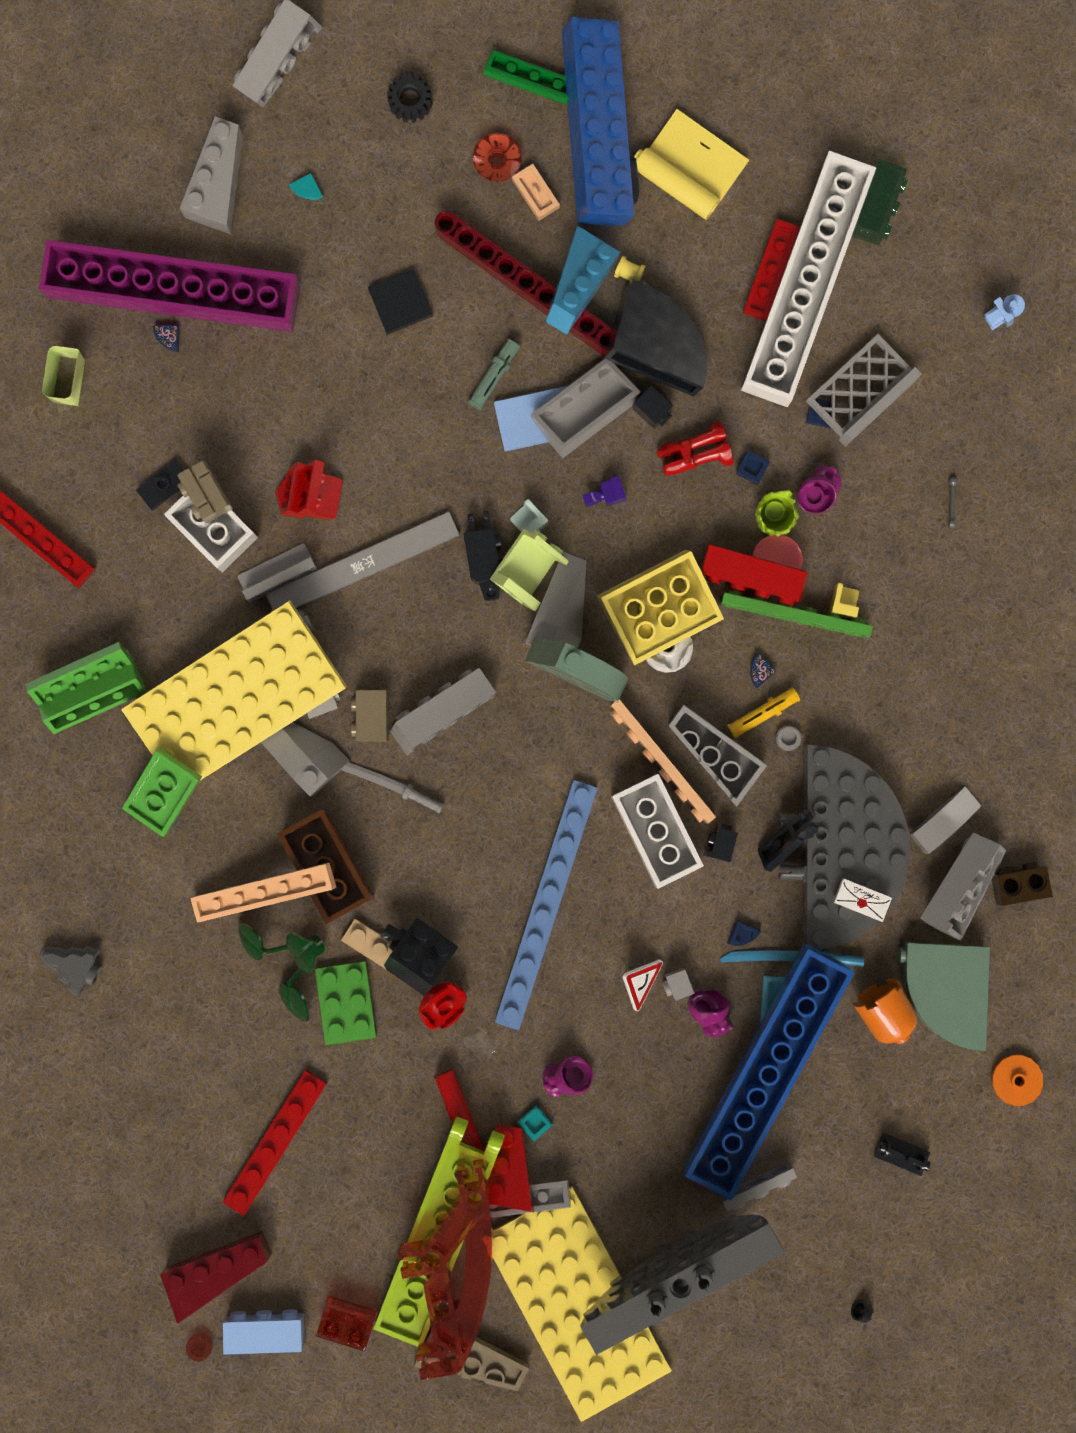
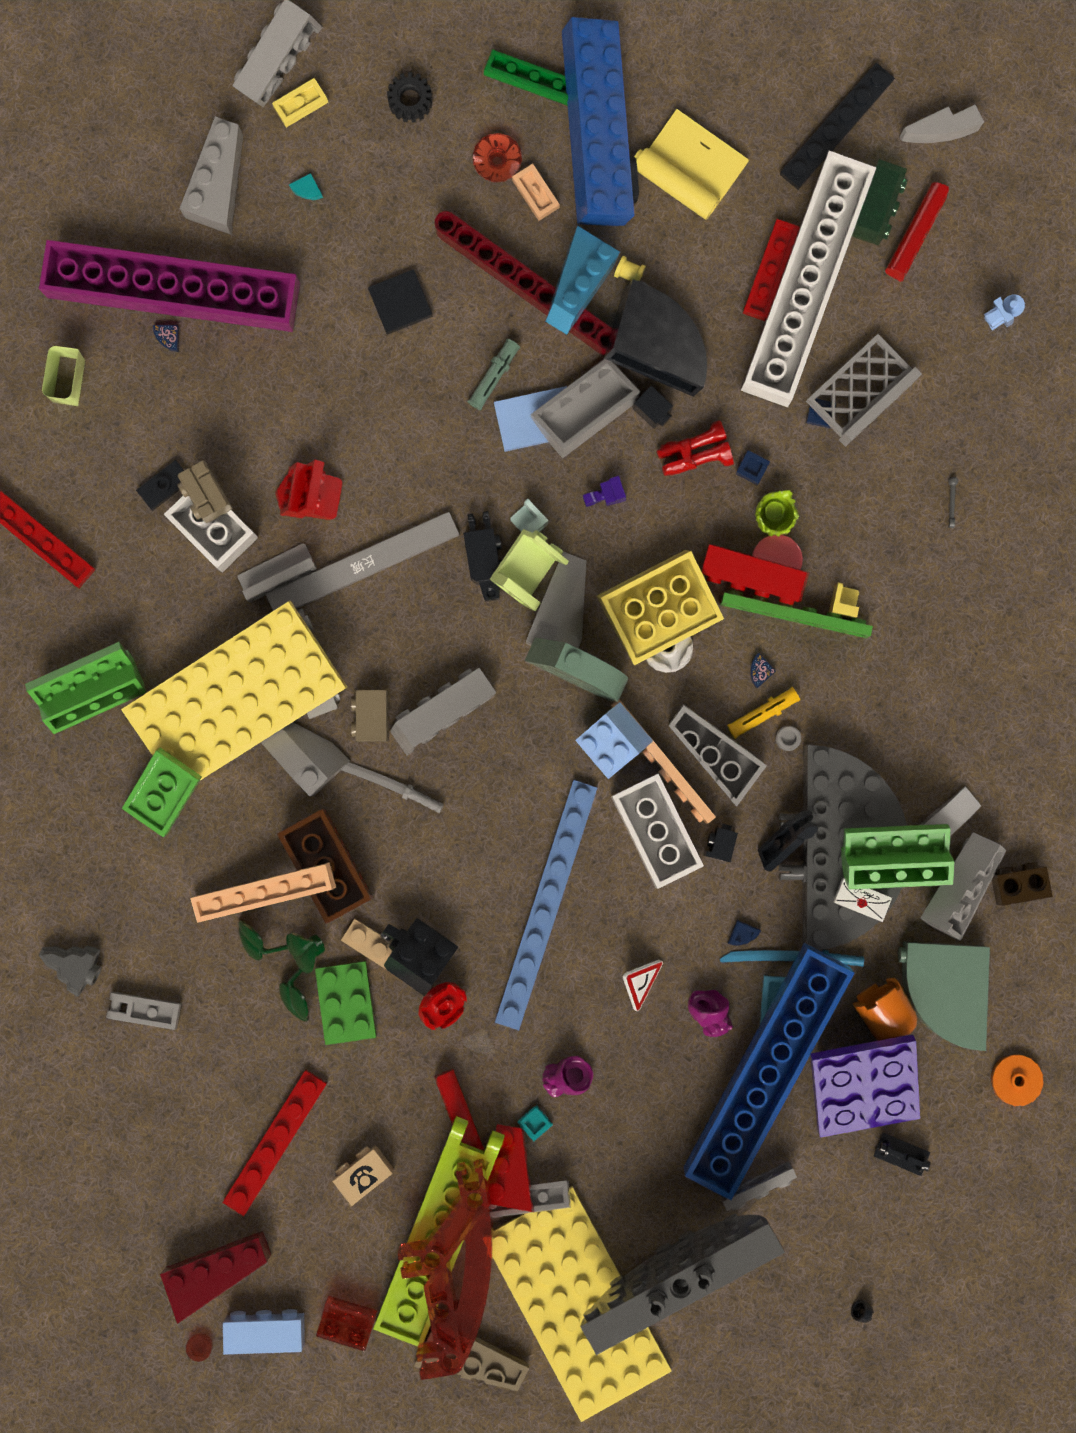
(144, 1010): none -> light grey plate
(300, 102): none -> light yellow plate
(363, 1174): none -> tan brick
(614, 740): none -> light blue brick
(677, 984): light grey plate -> none
(820, 490): magenta hair -> none
(837, 126): none -> black plate
(866, 1085): none -> piece
(897, 856): none -> bright green brick
(917, 231): none -> red brick
(943, 126): none -> light grey slope

